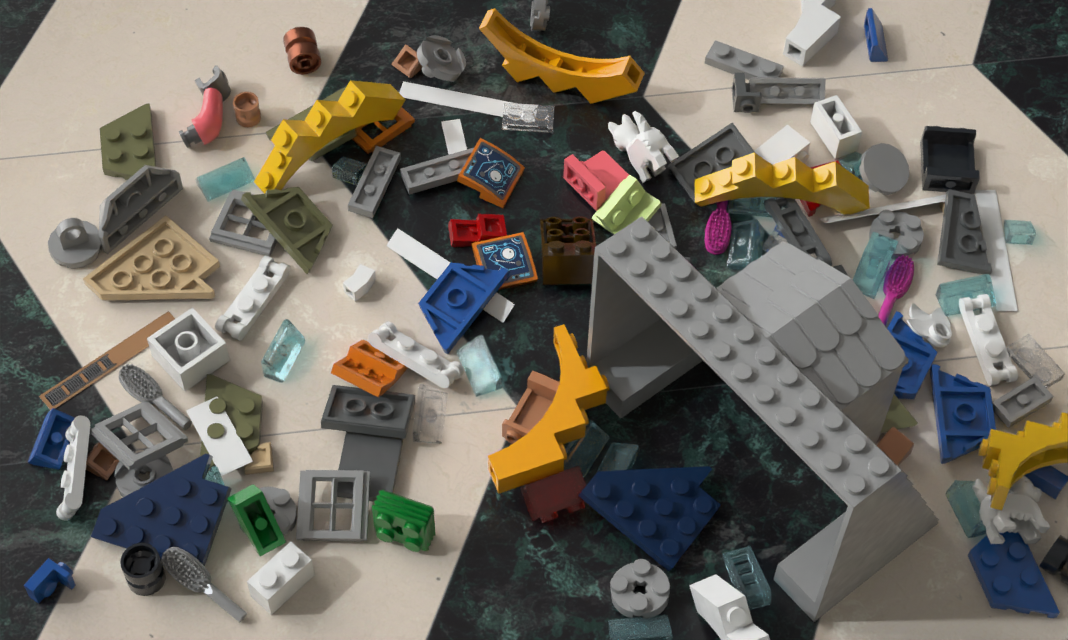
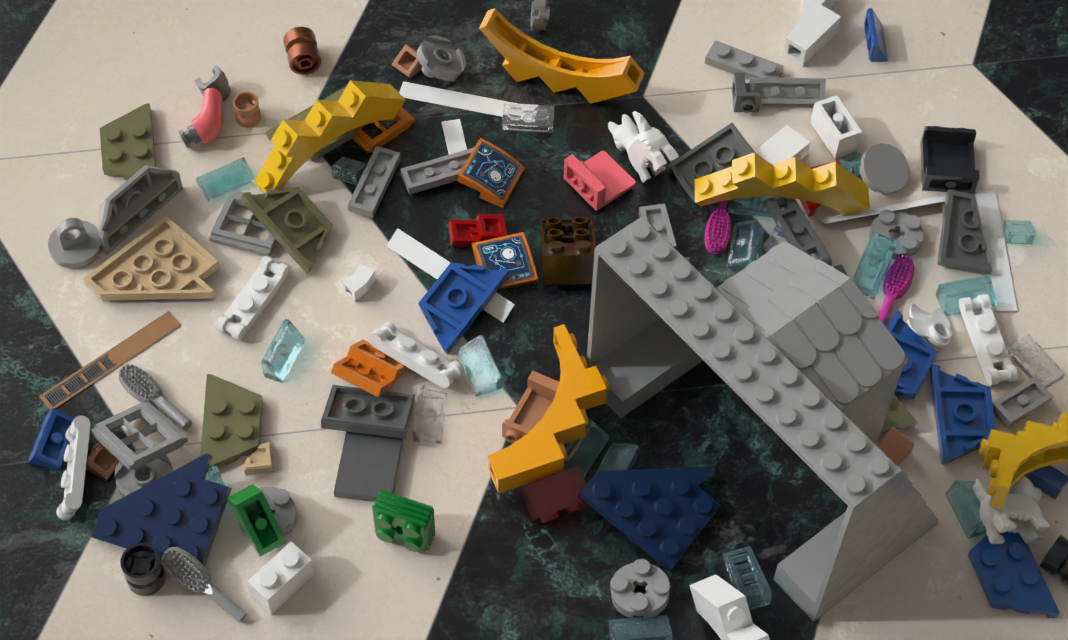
(46, 578): blue bracket -> none
(188, 349): white brick -> none
(227, 450): white sticker -> none
(359, 507): light grey piece -> none
(626, 205): yellowish green bracket -> none

